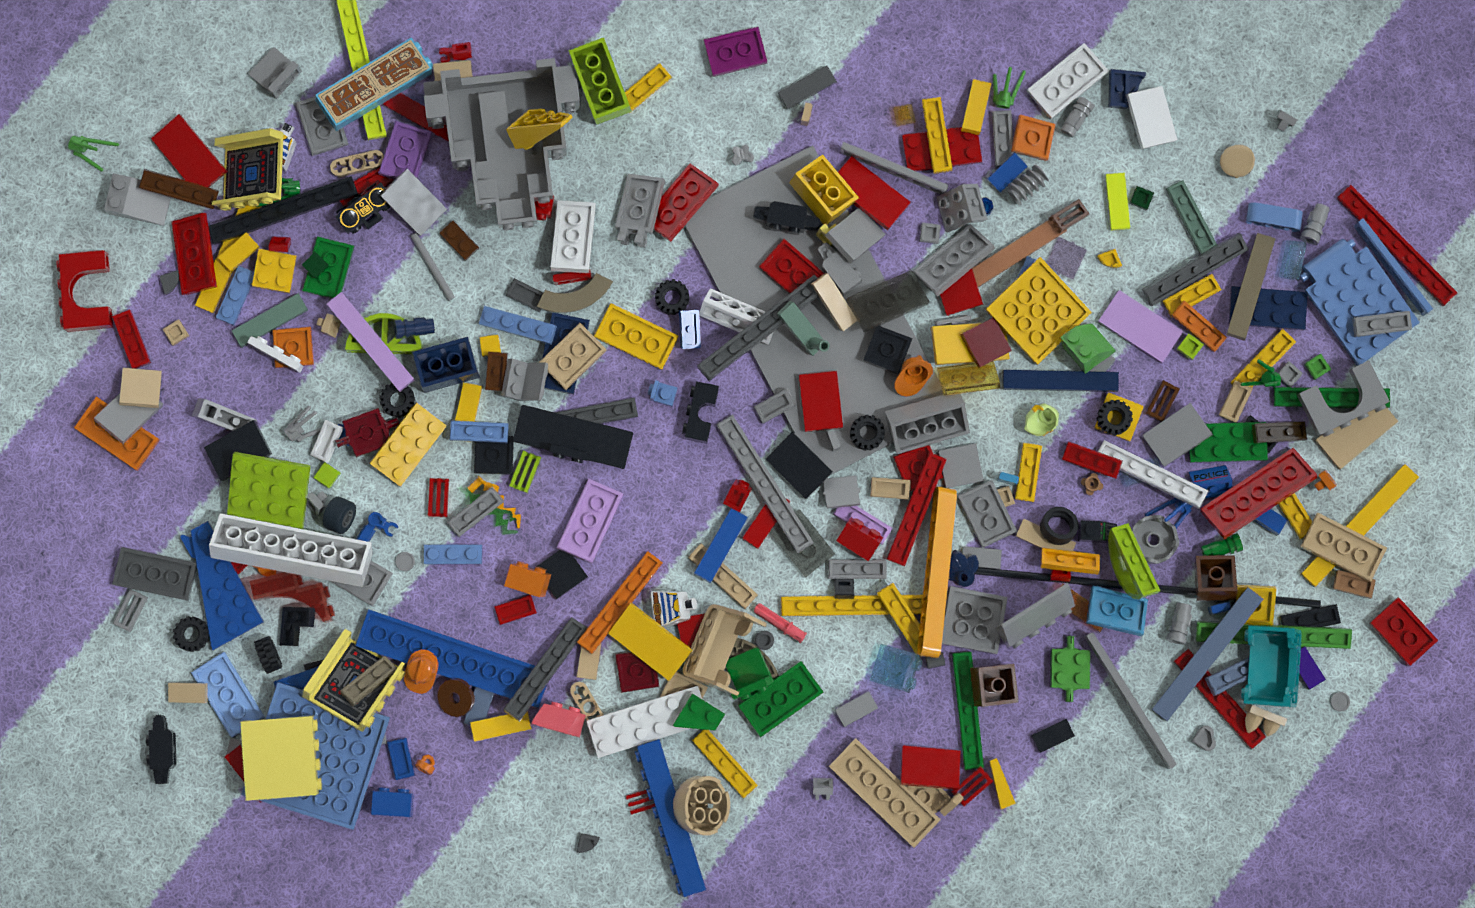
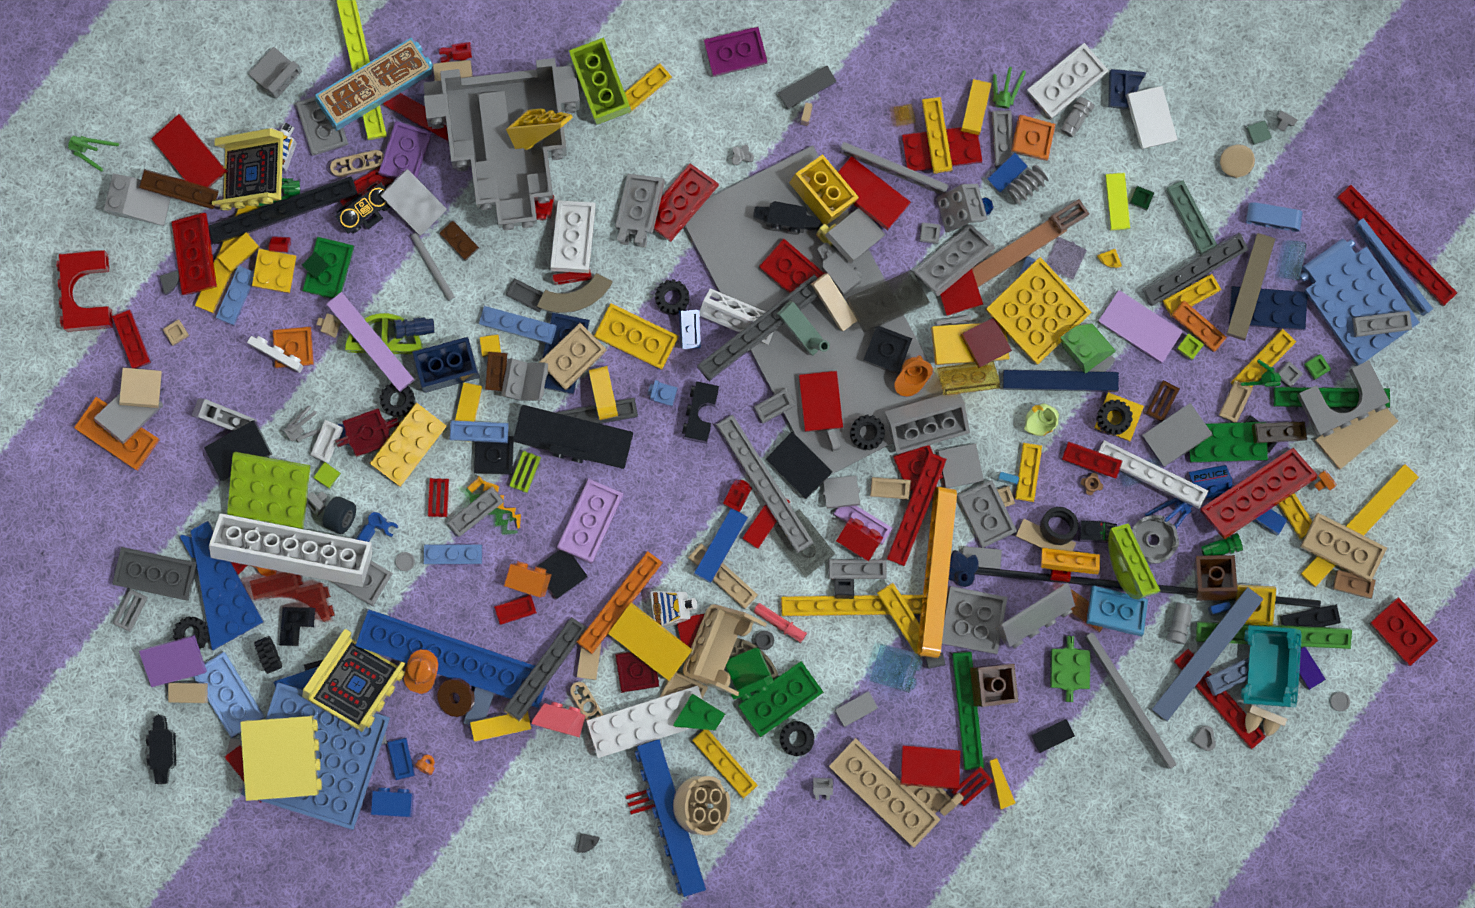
(173, 661): none -> medium lavender tile
(270, 319): sand green tile -> none
(368, 681): dark tan tile -> none
(603, 393): none -> yellow beam
(794, 750): none -> black tyre
(1259, 132): none -> sand green tile
(1316, 221): light grey axle -> none

